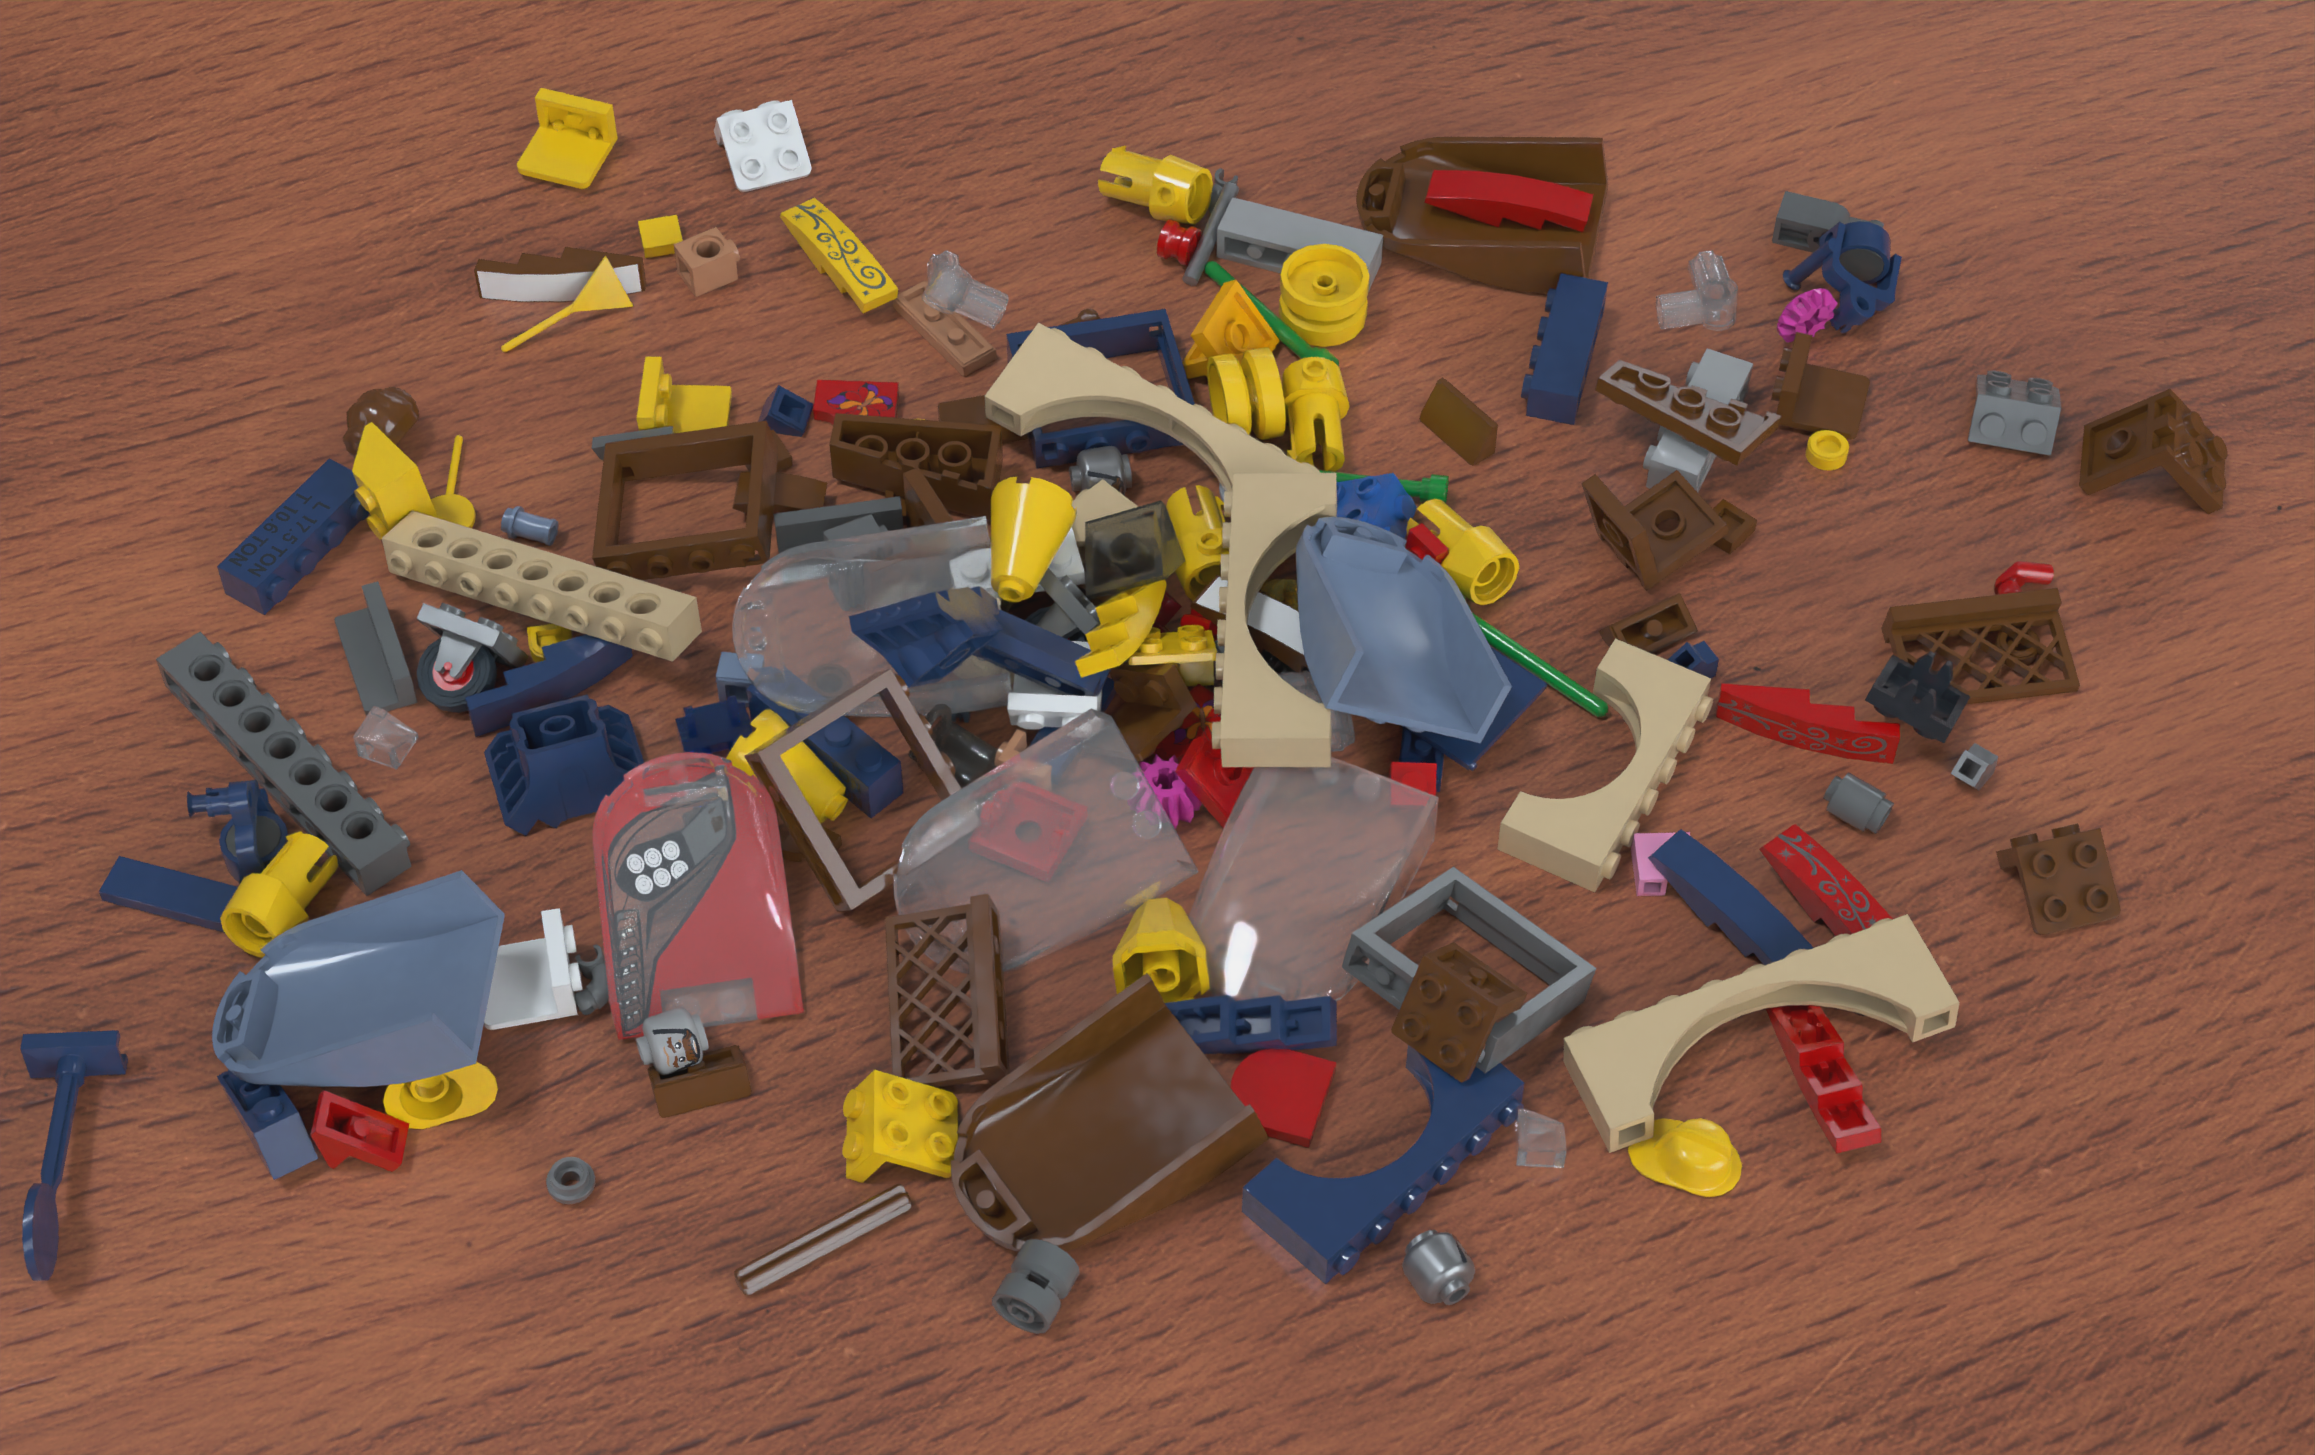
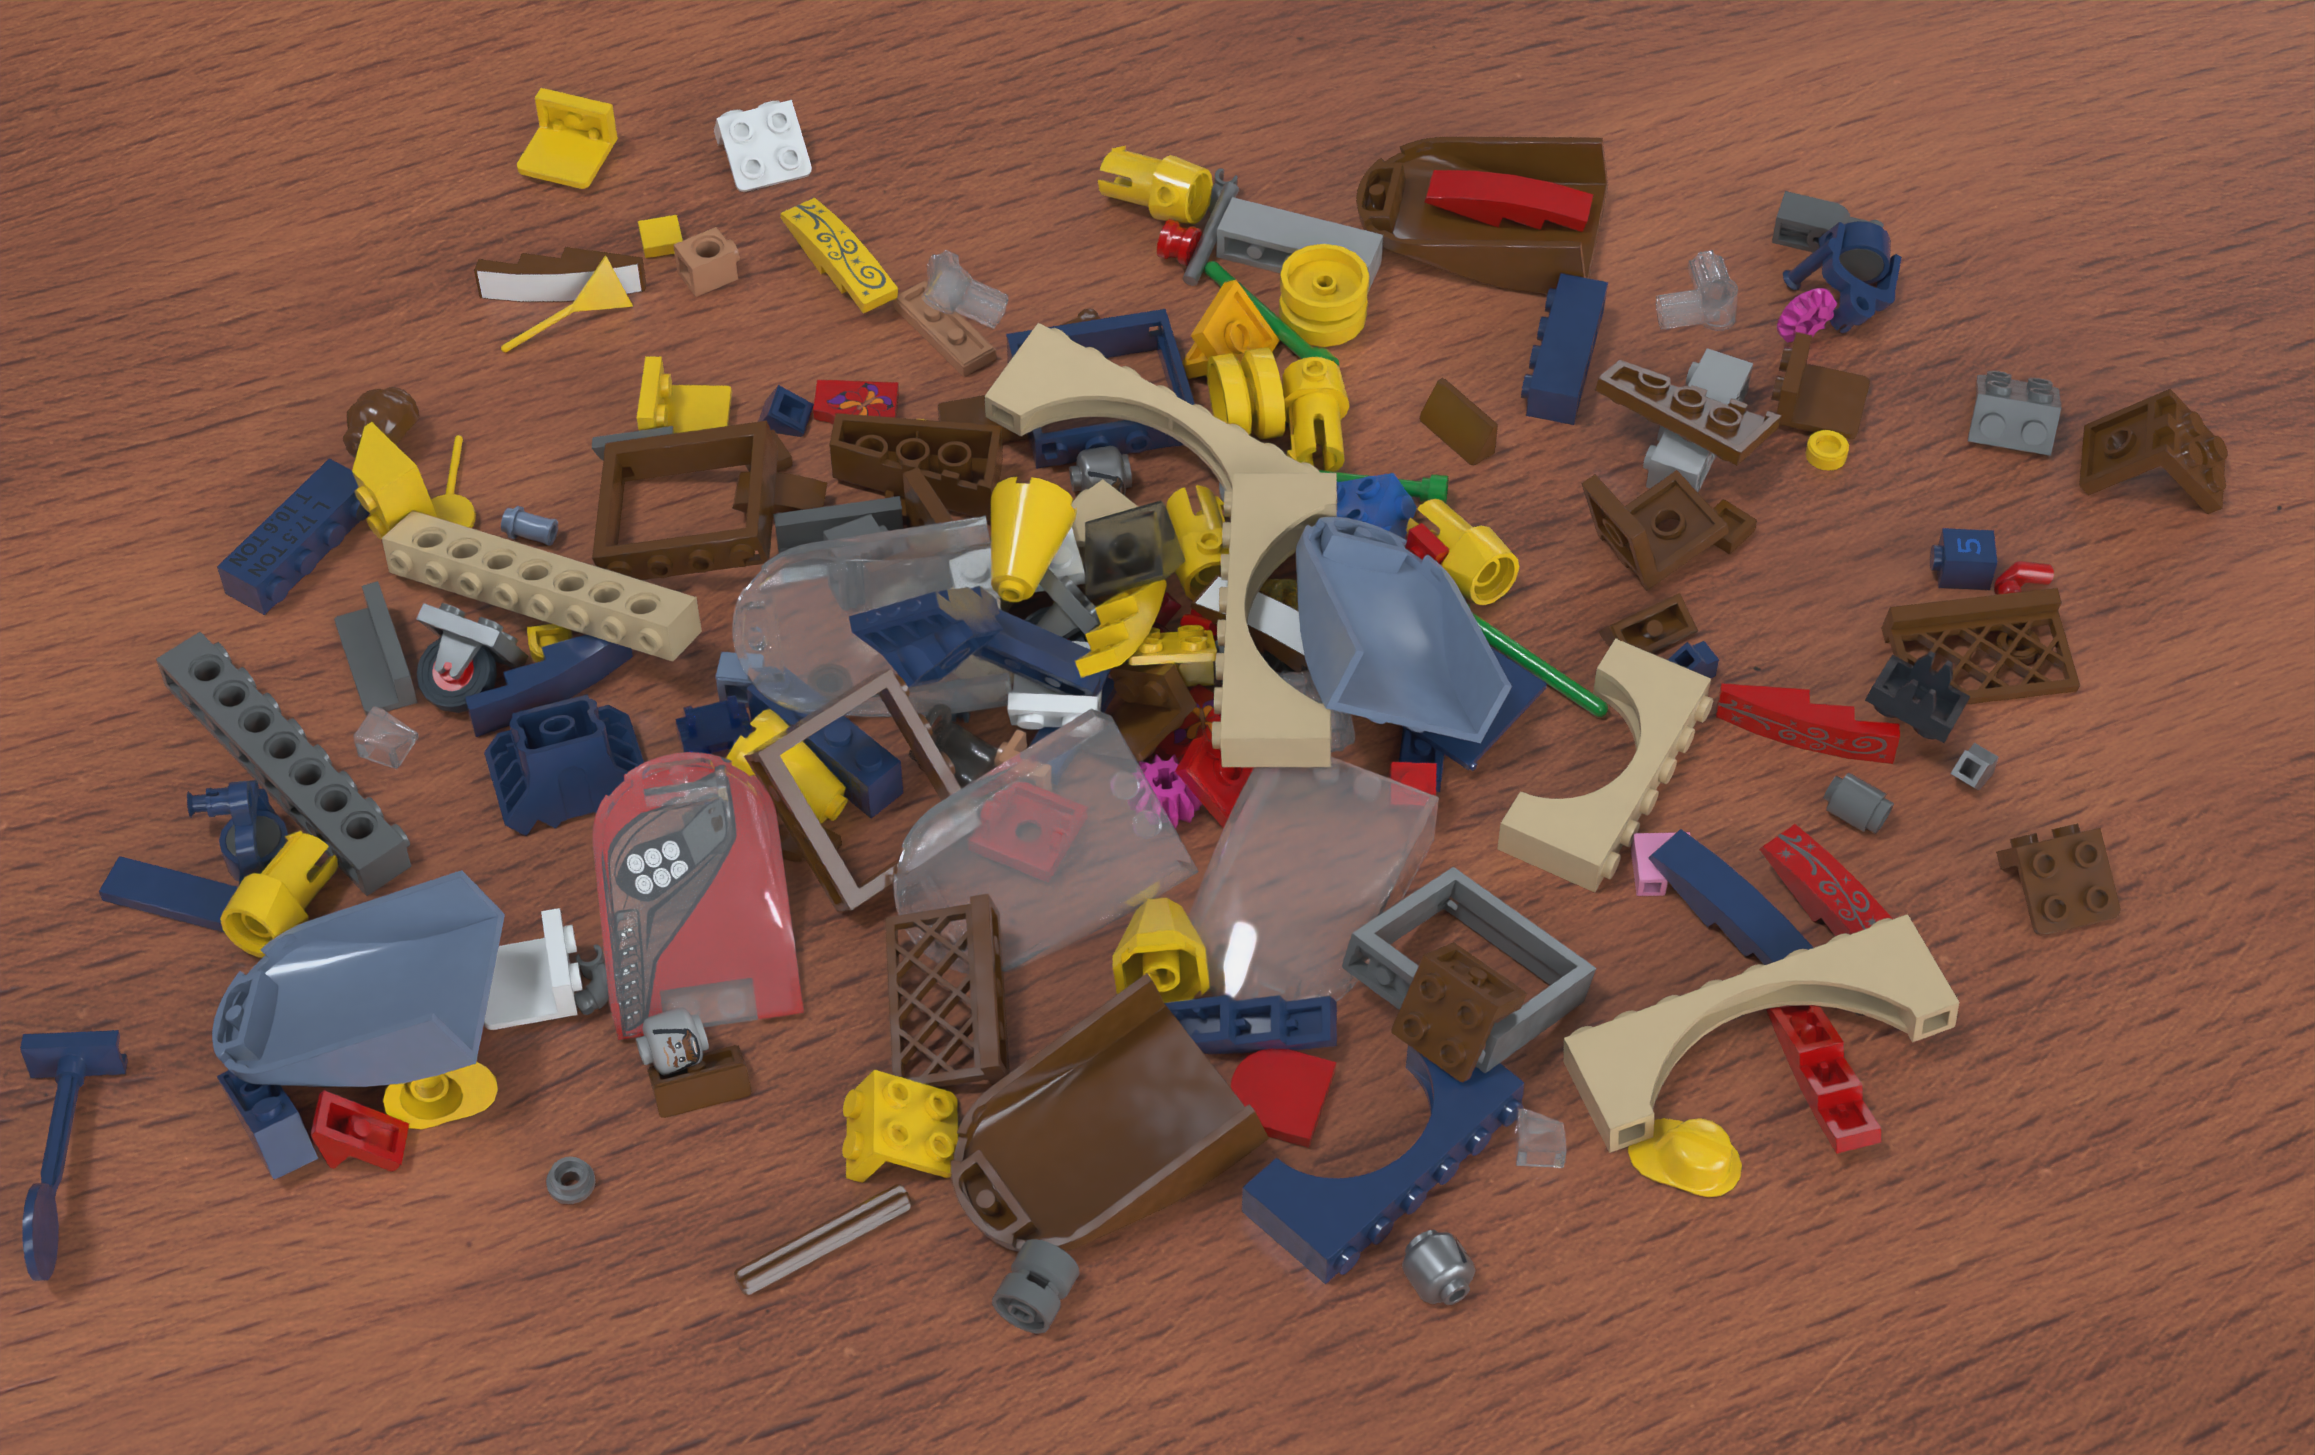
(1964, 559): none -> dark blue brick

